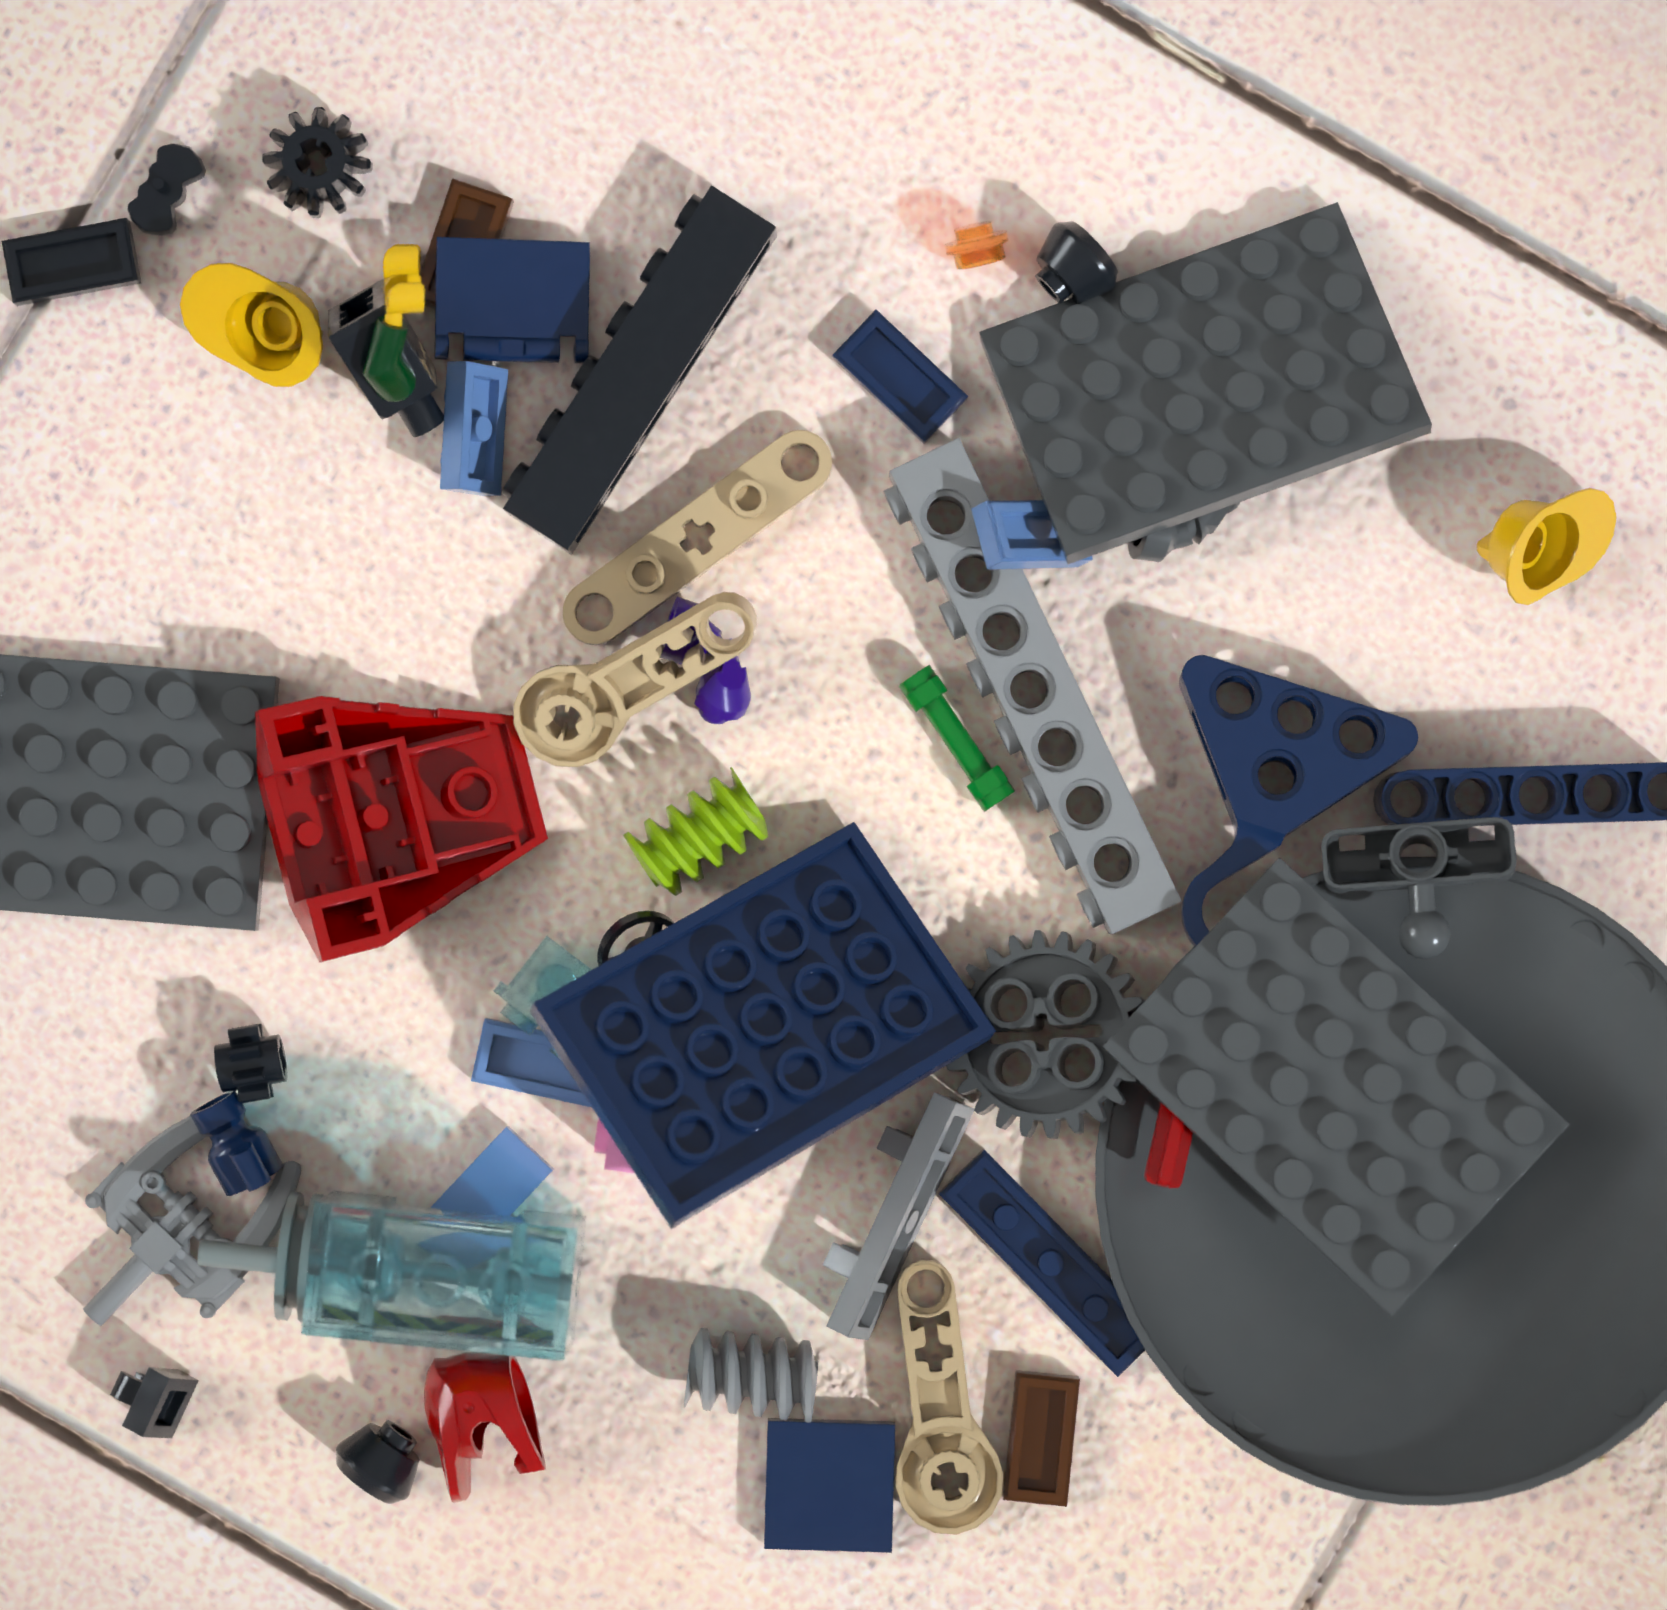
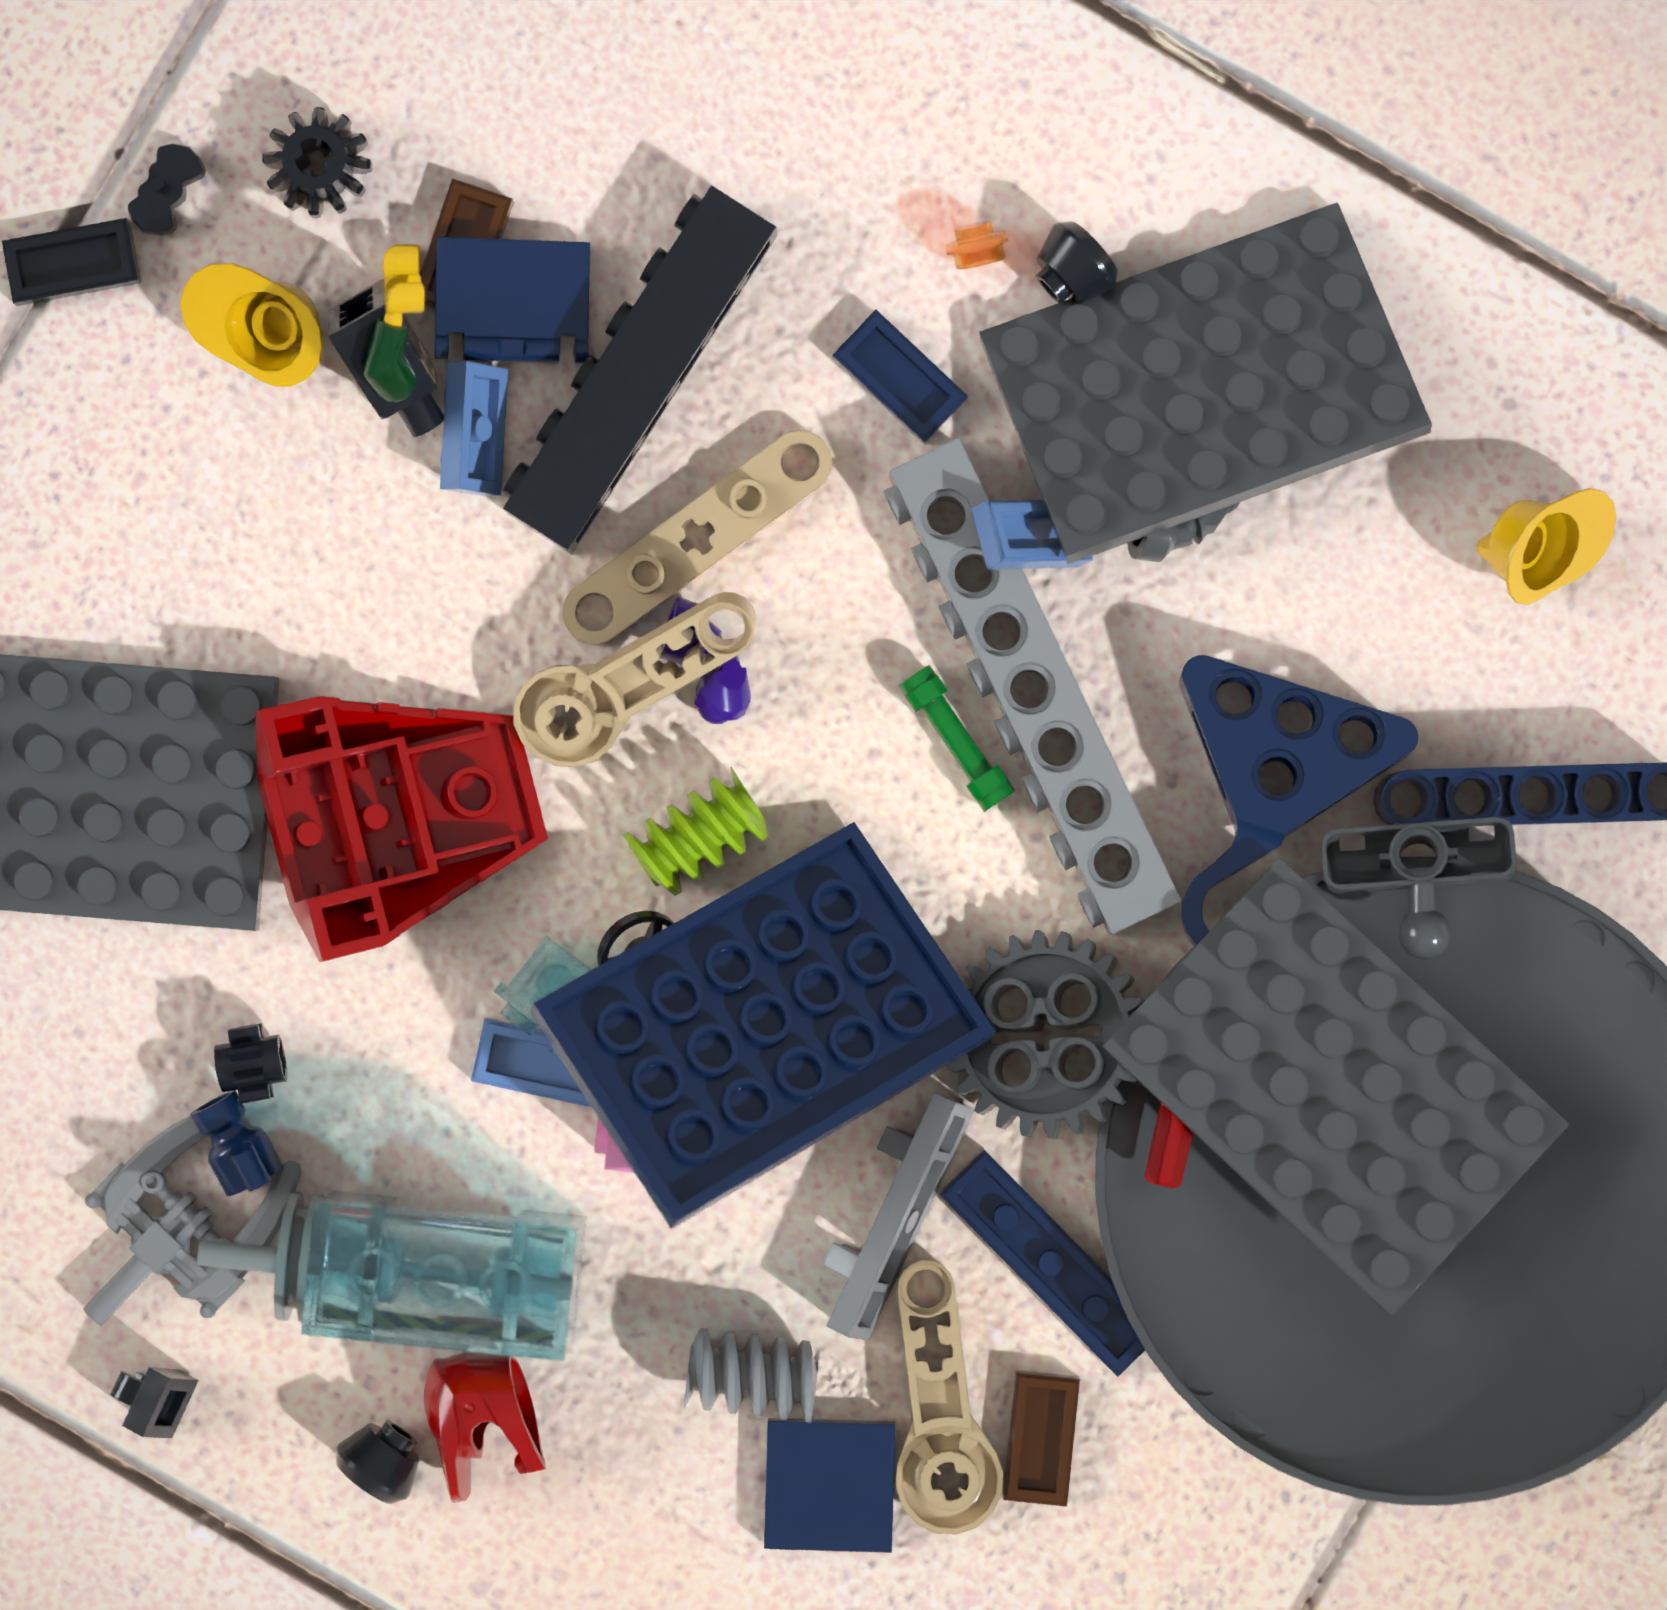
(497, 1178): medium blue tile -> none

